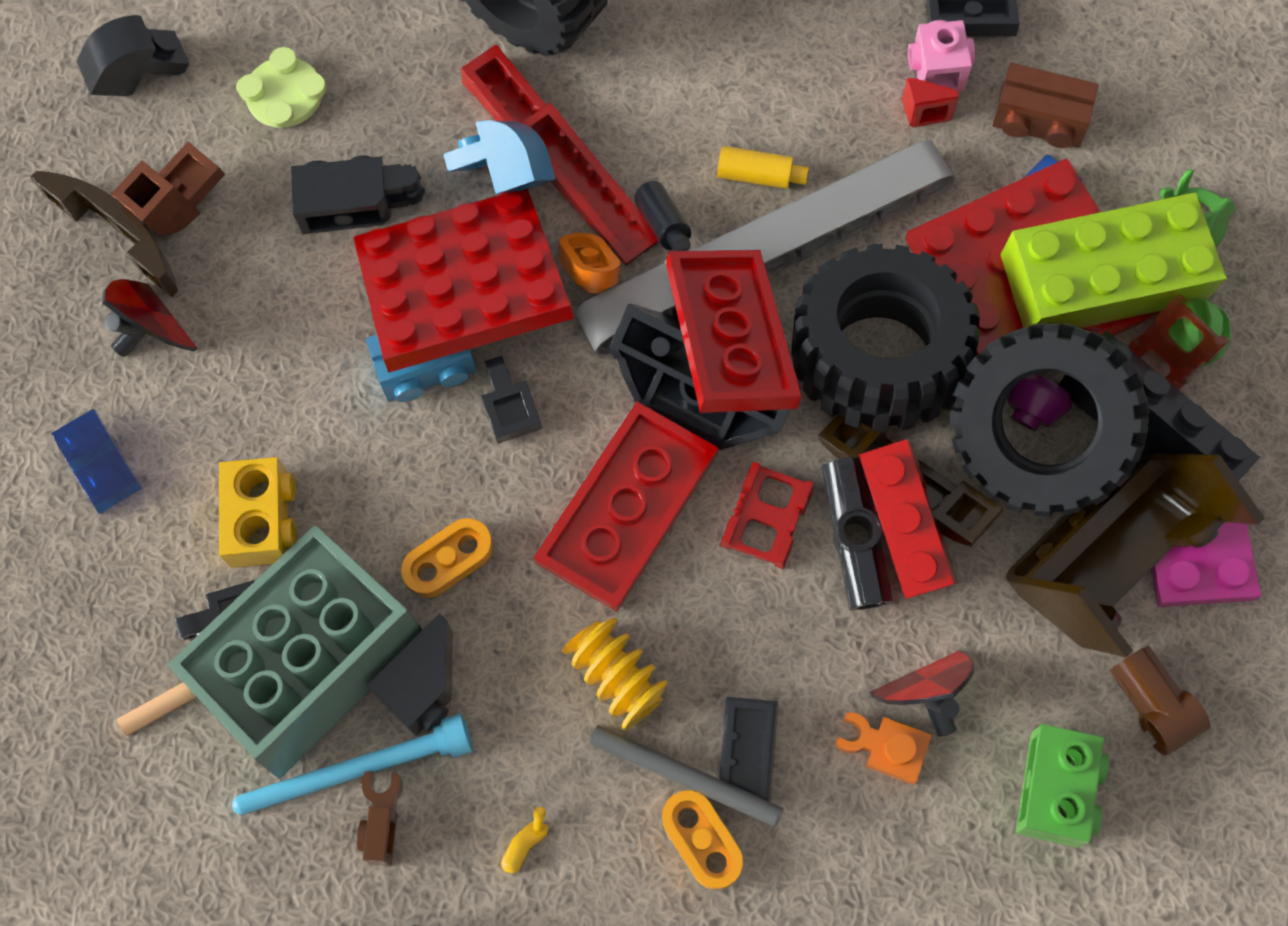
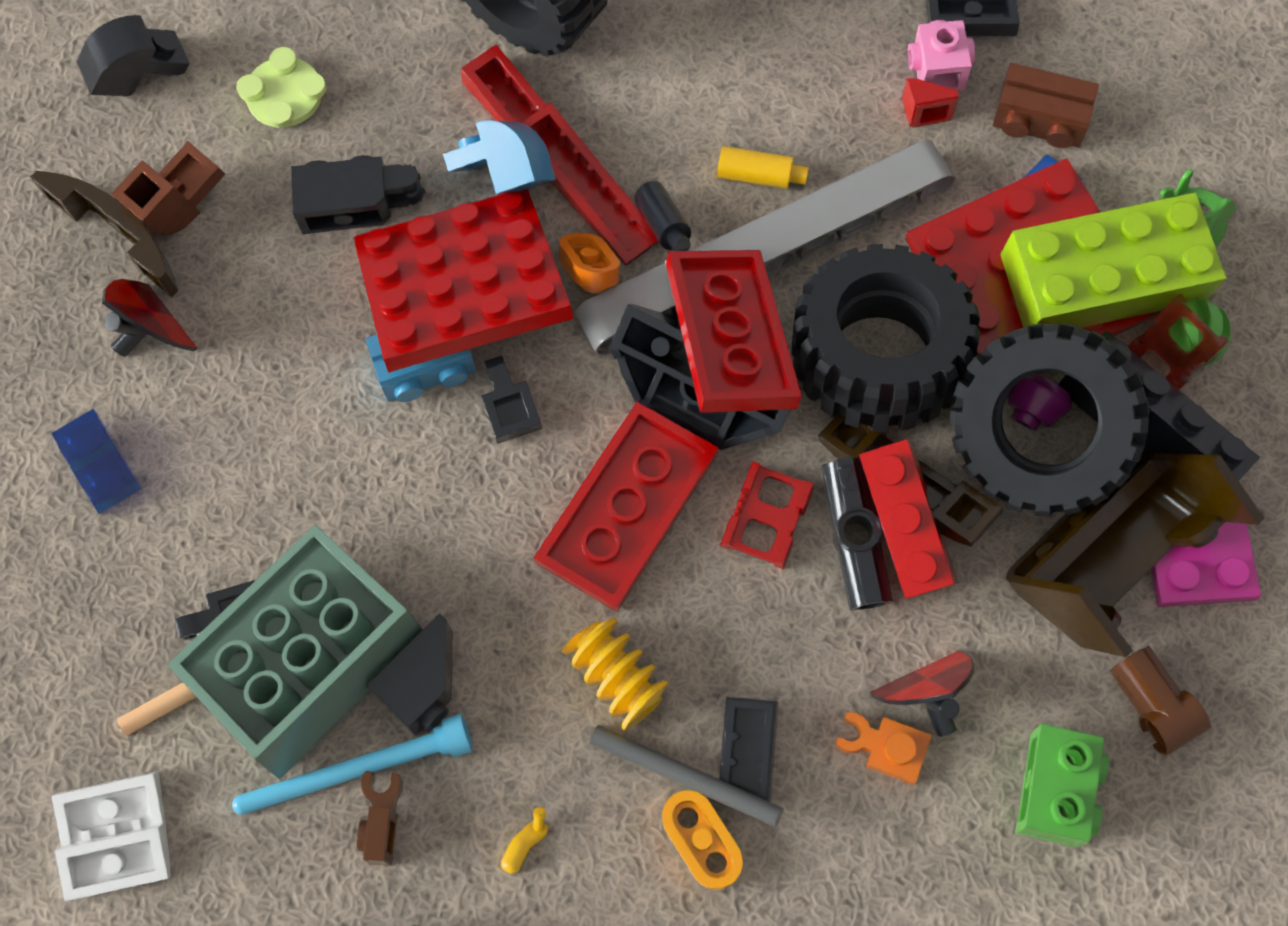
(111, 836): none -> white slope
(244, 514): yellow brick -> none
(444, 555): light orange plate -> none

